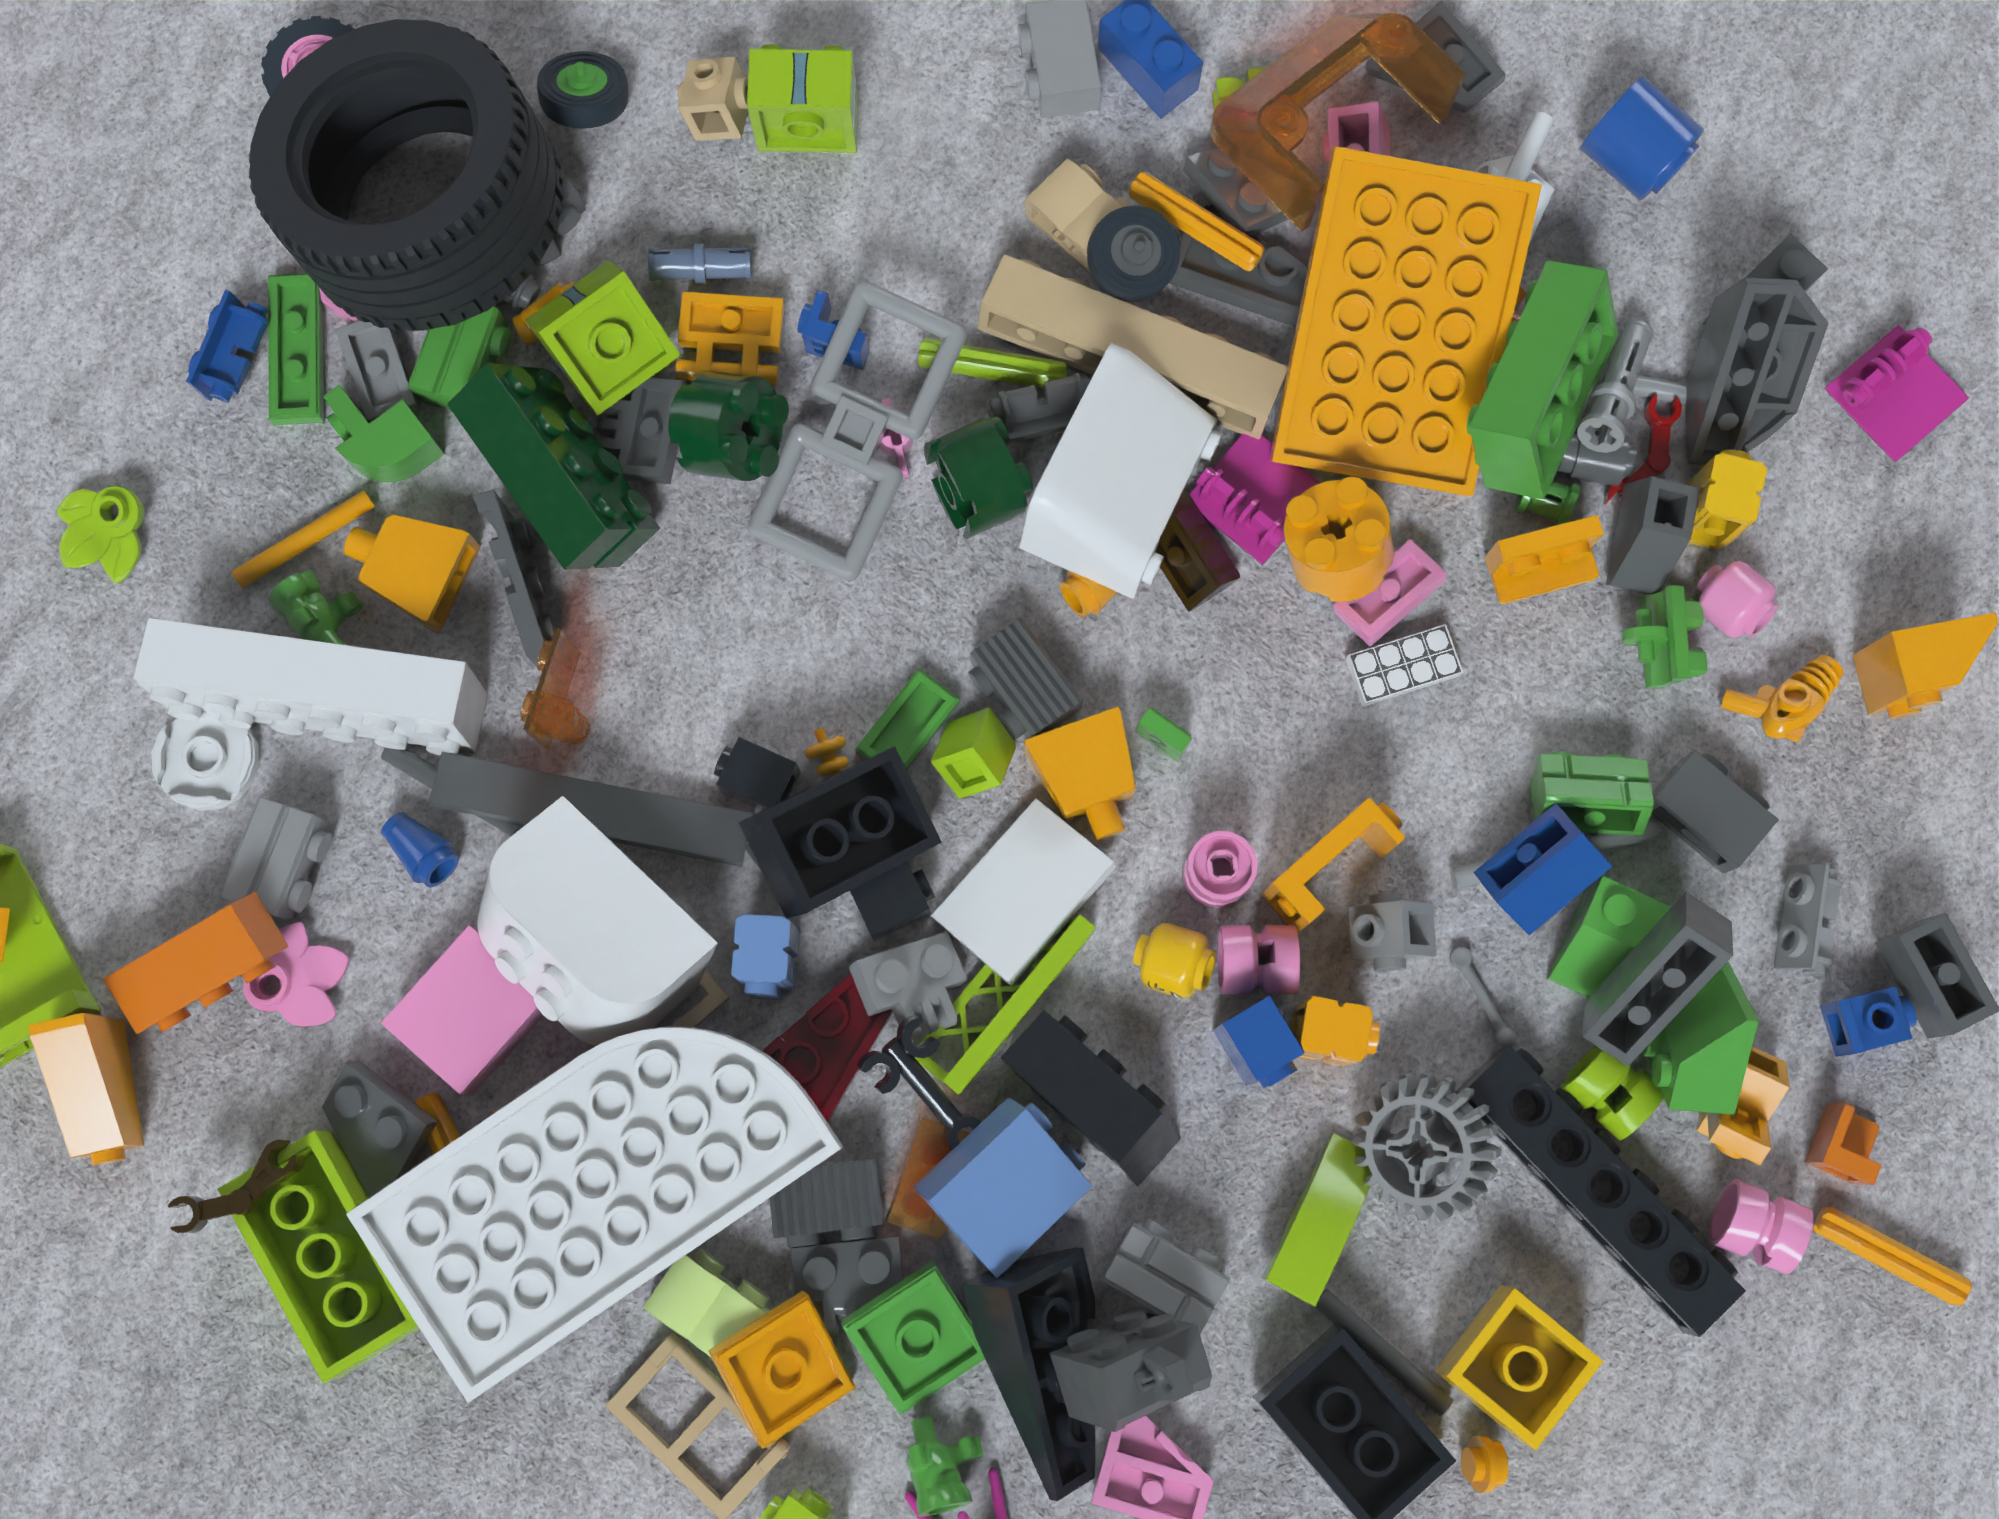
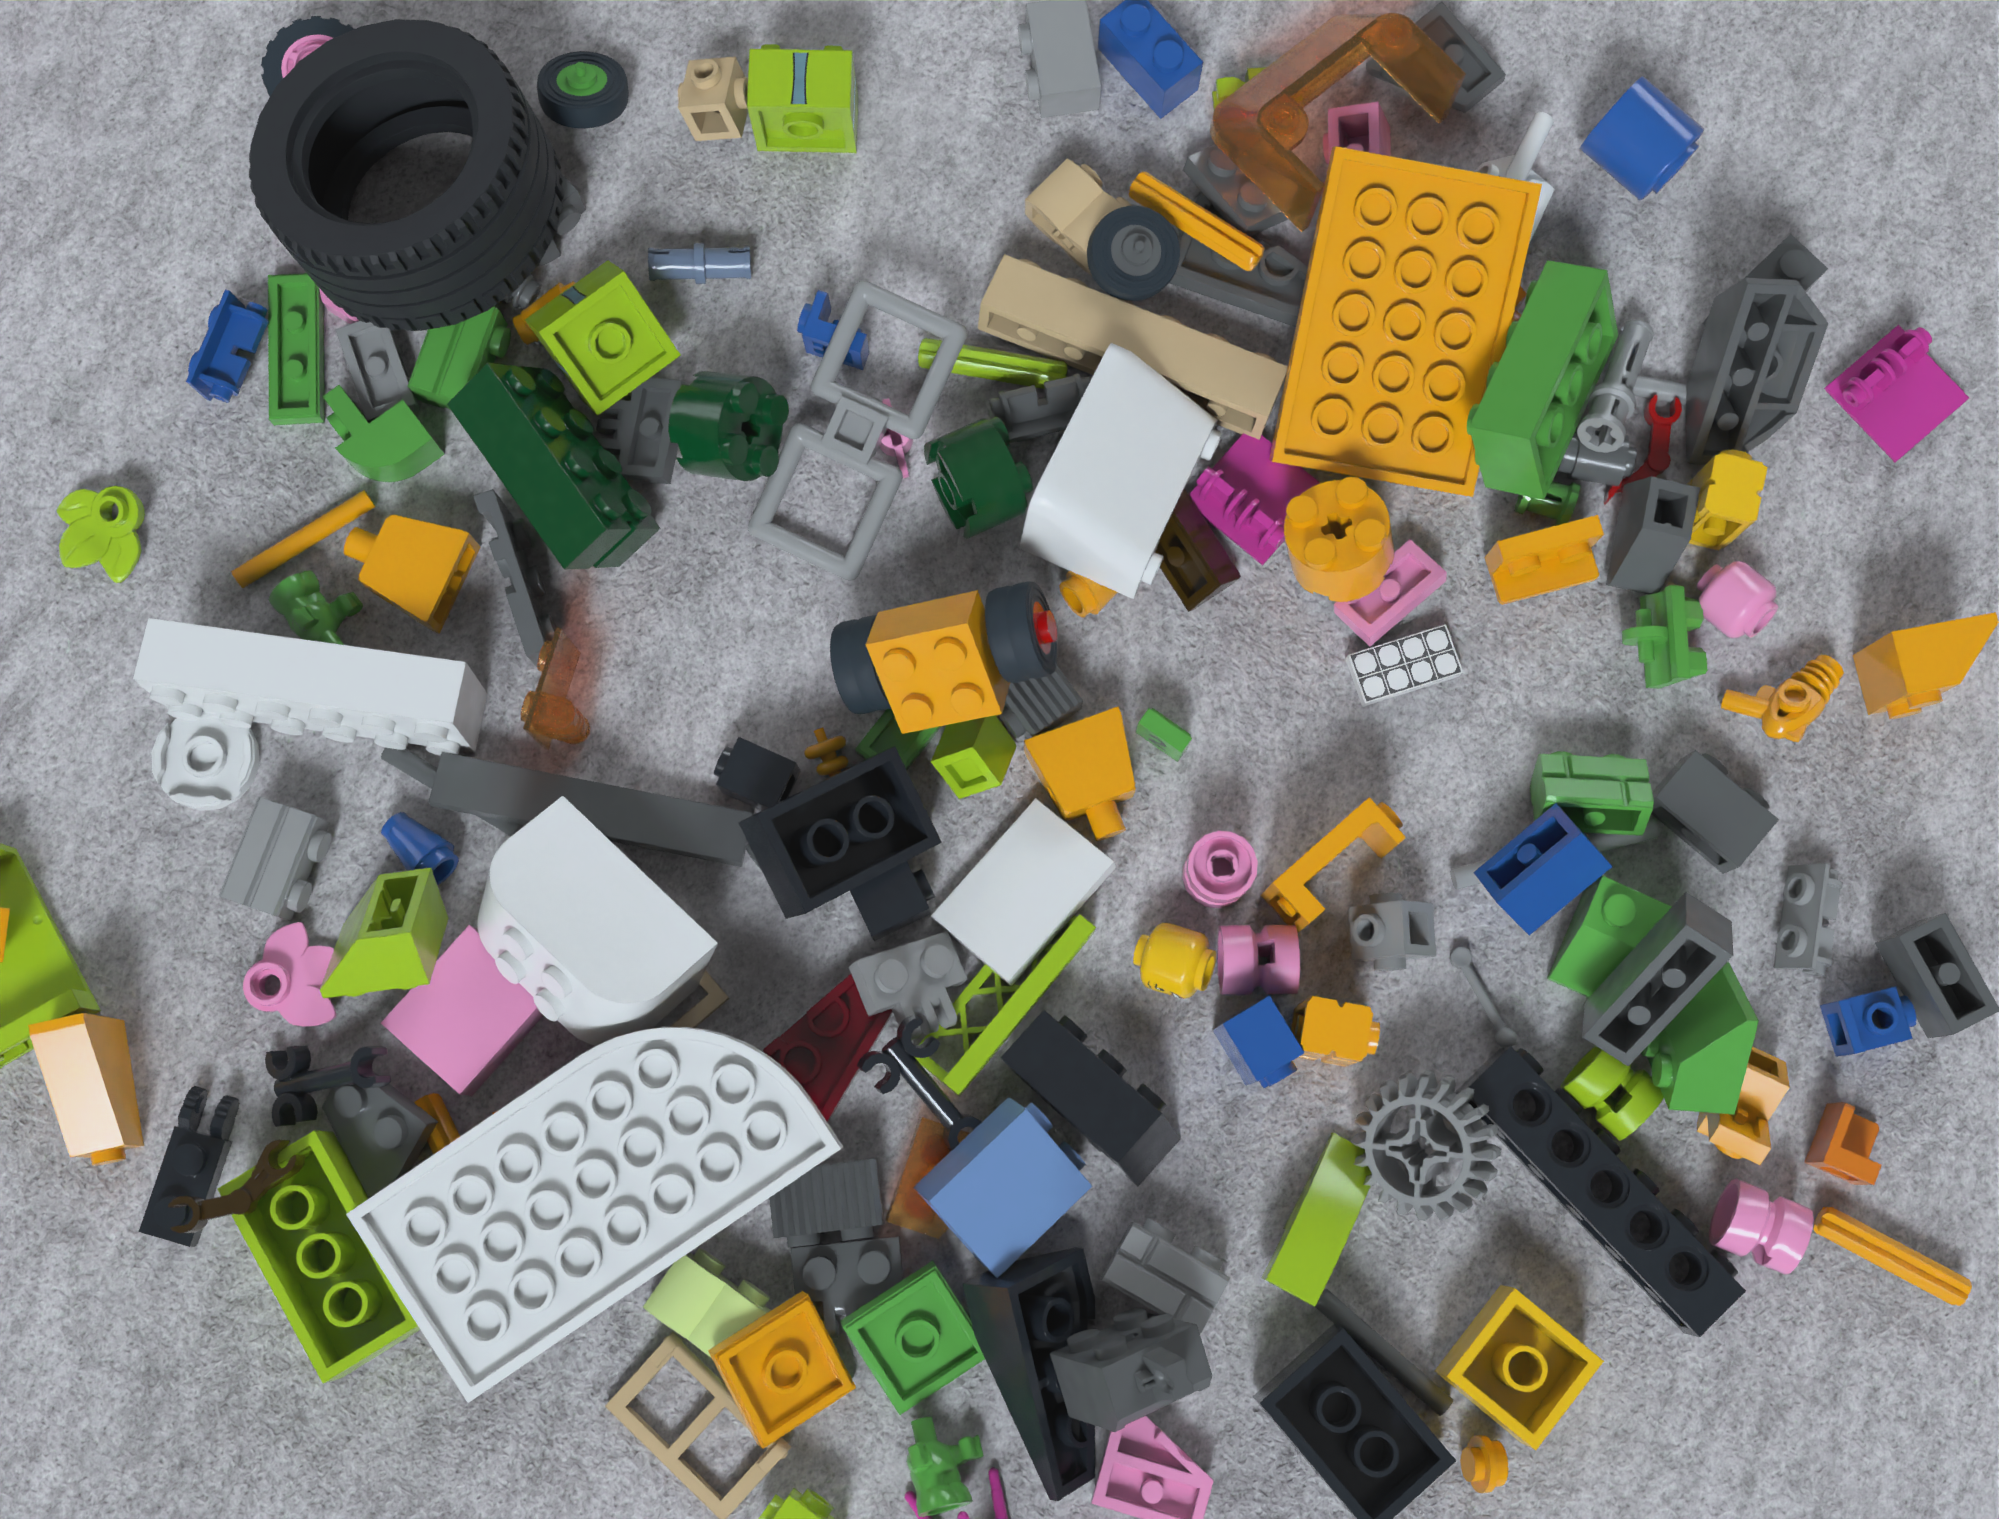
(190, 1166): none -> black hinge
(197, 965): orange brick -> none
(295, 1080): none -> black bar
(389, 937): none -> lime slope
(730, 324): light orange plate -> none
(765, 955): medium blue brick -> none
(945, 656): none -> brick

